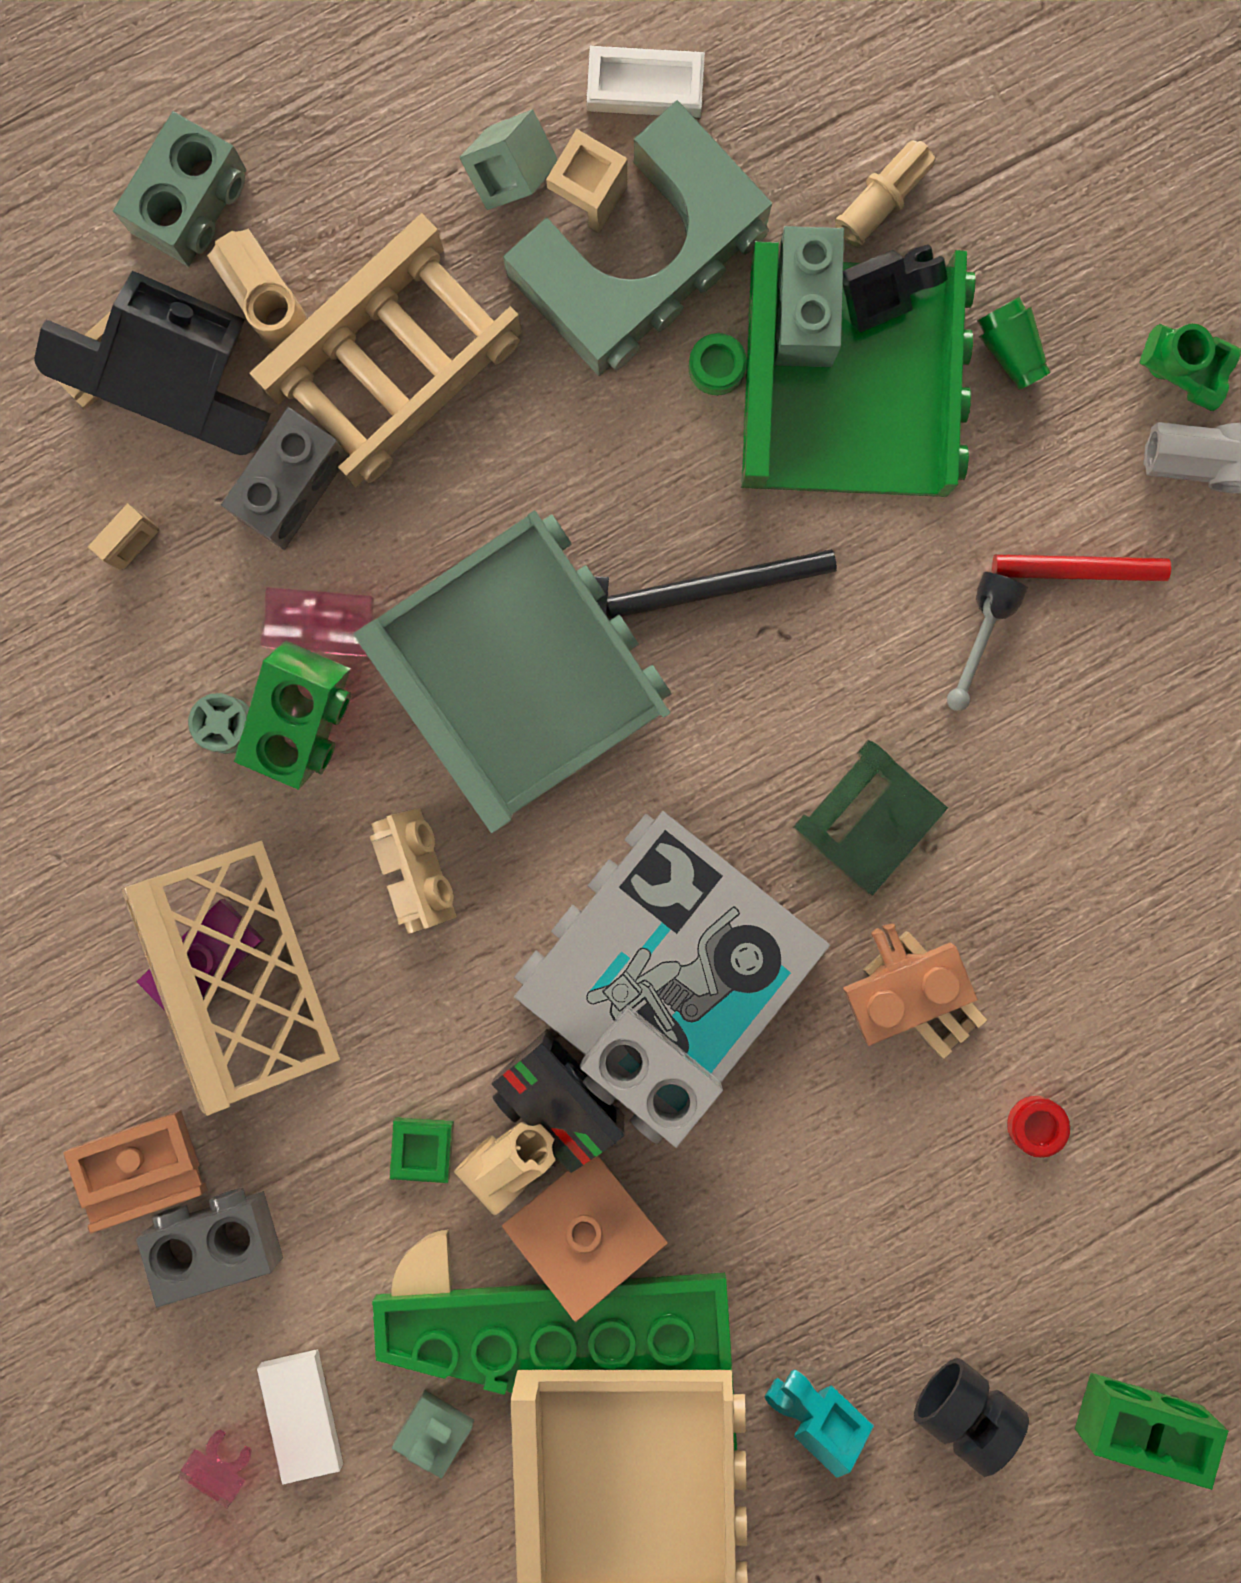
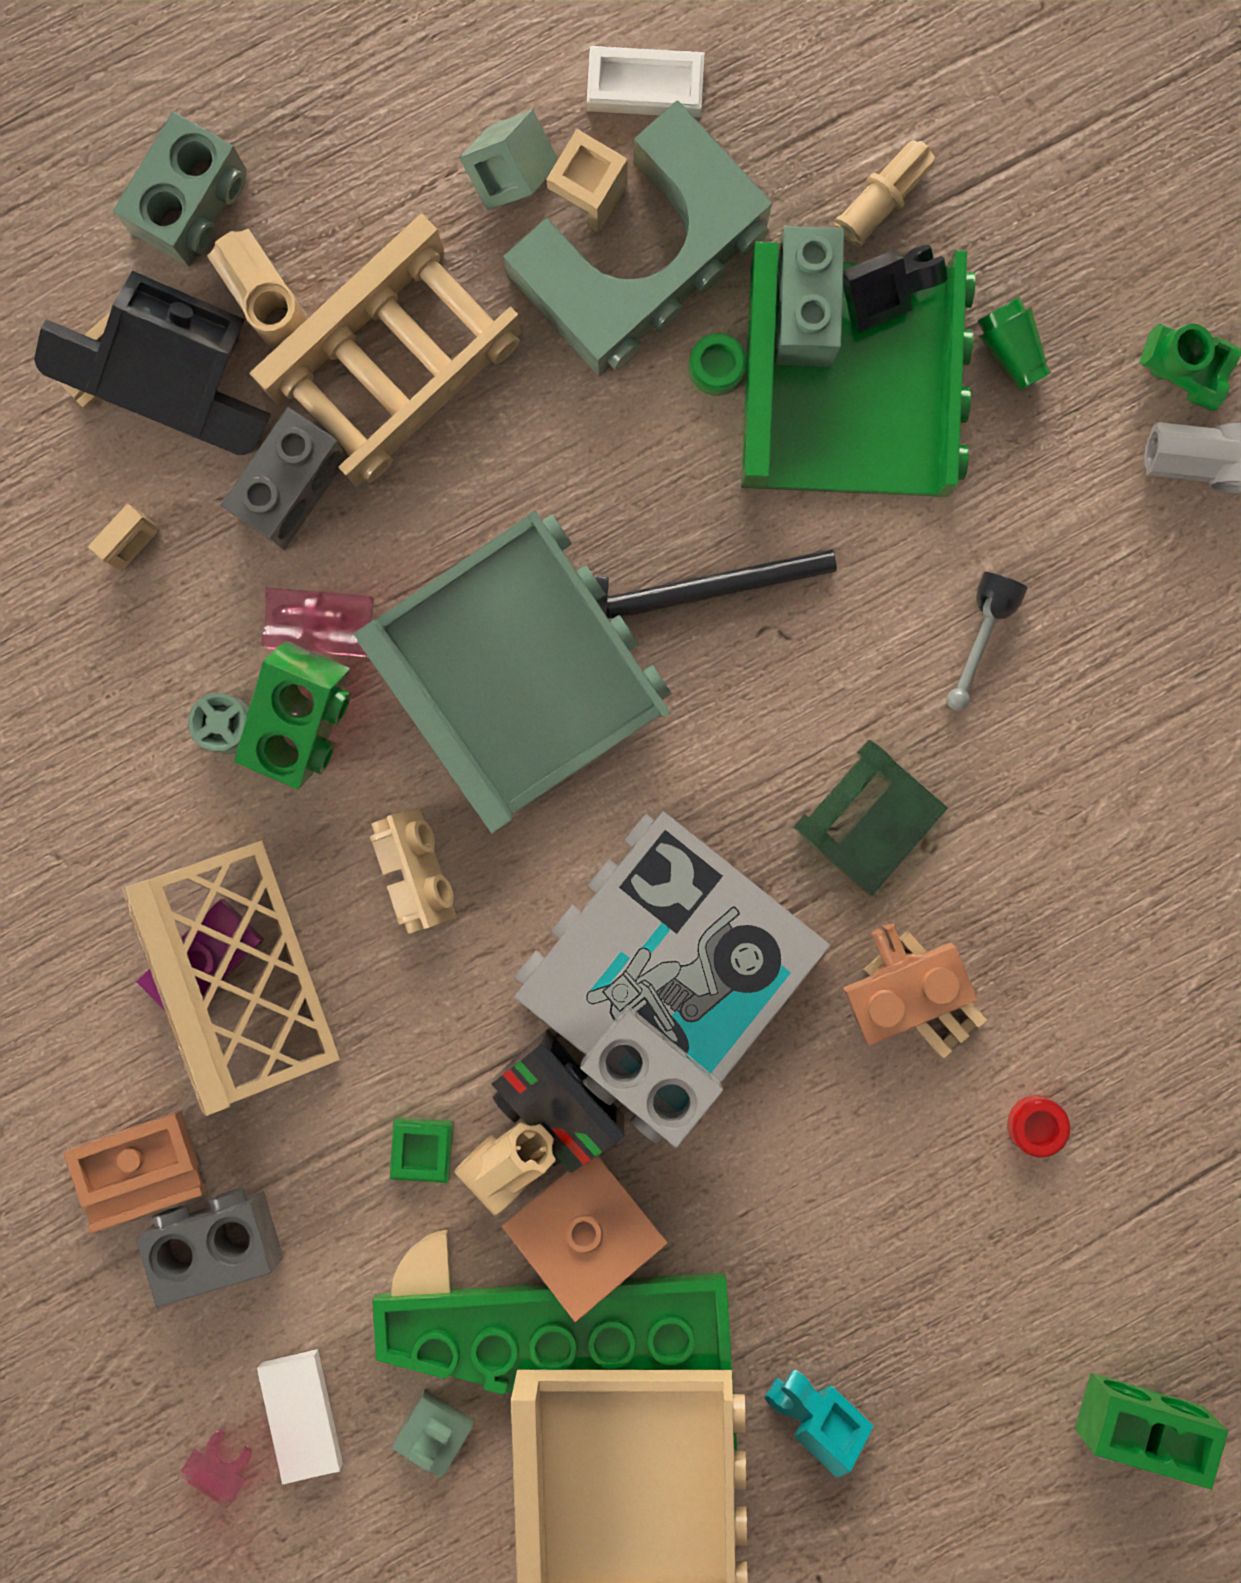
(980, 1423): black wheel -> none
(1082, 567): red bar -> none

